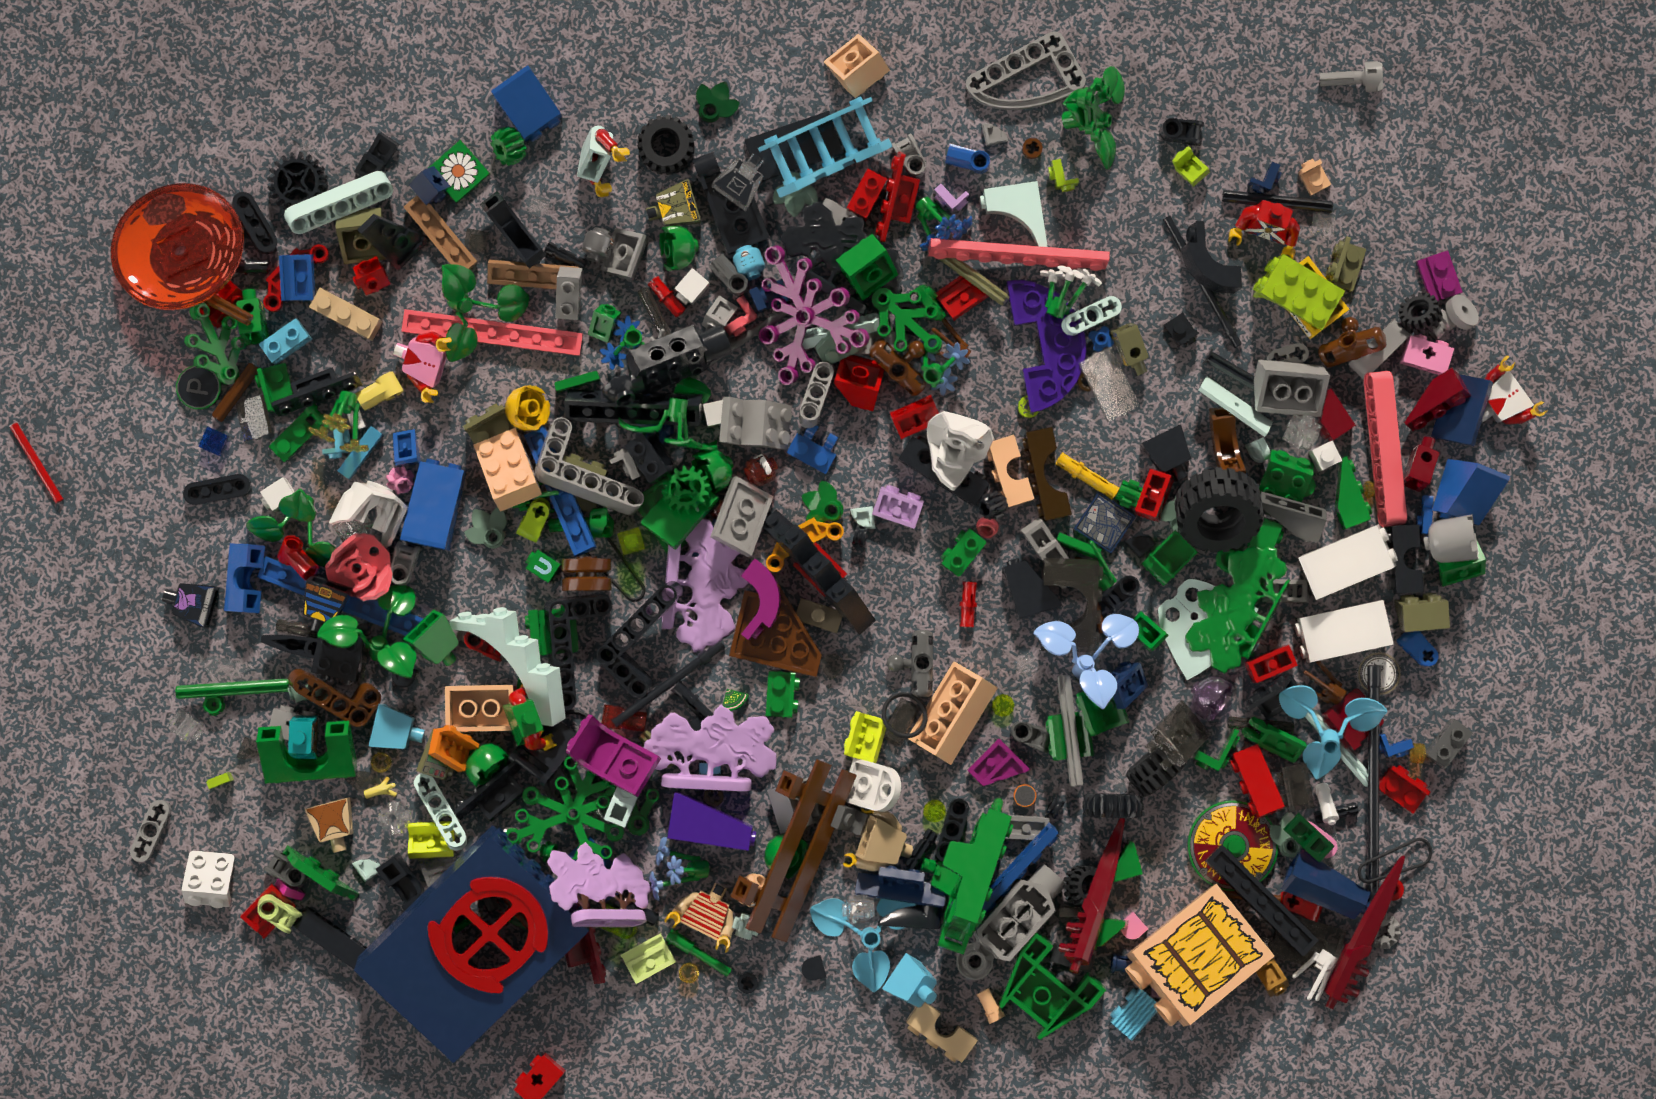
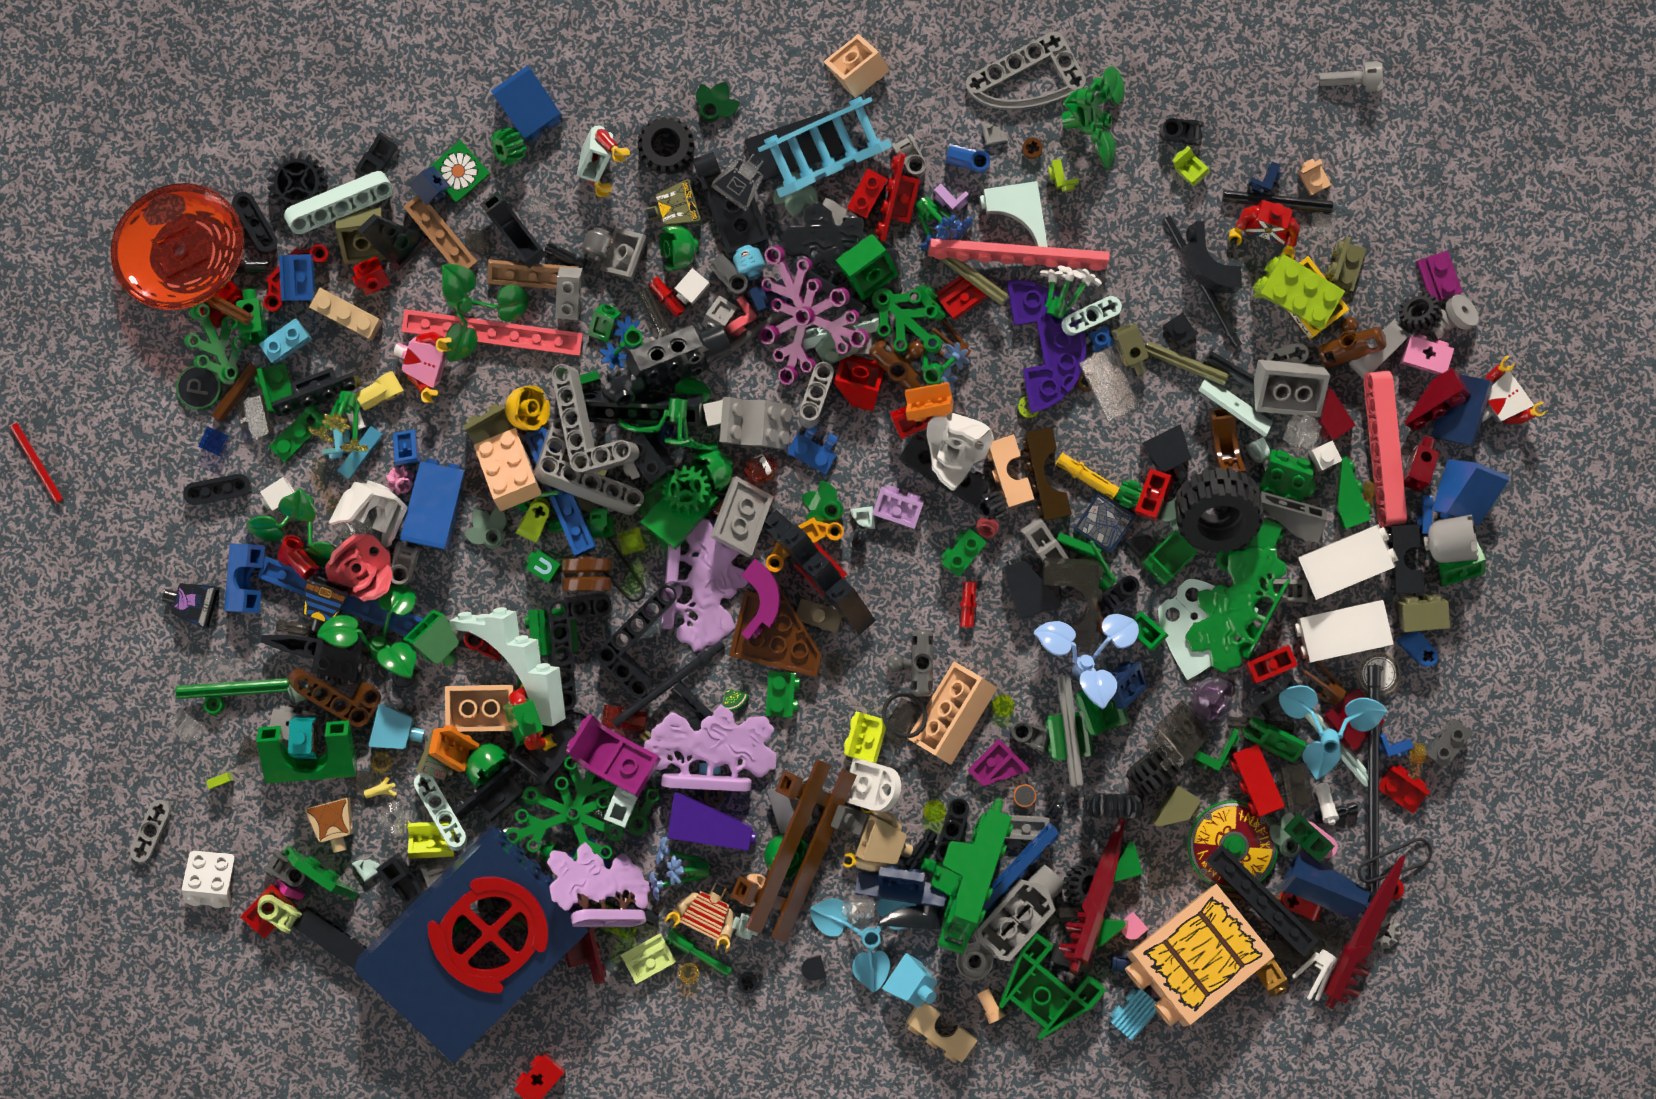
(582, 427): none -> light grey beam
(929, 401): none -> orange bracket
(1176, 807): none -> olive slope
(1186, 363): none -> olive axle

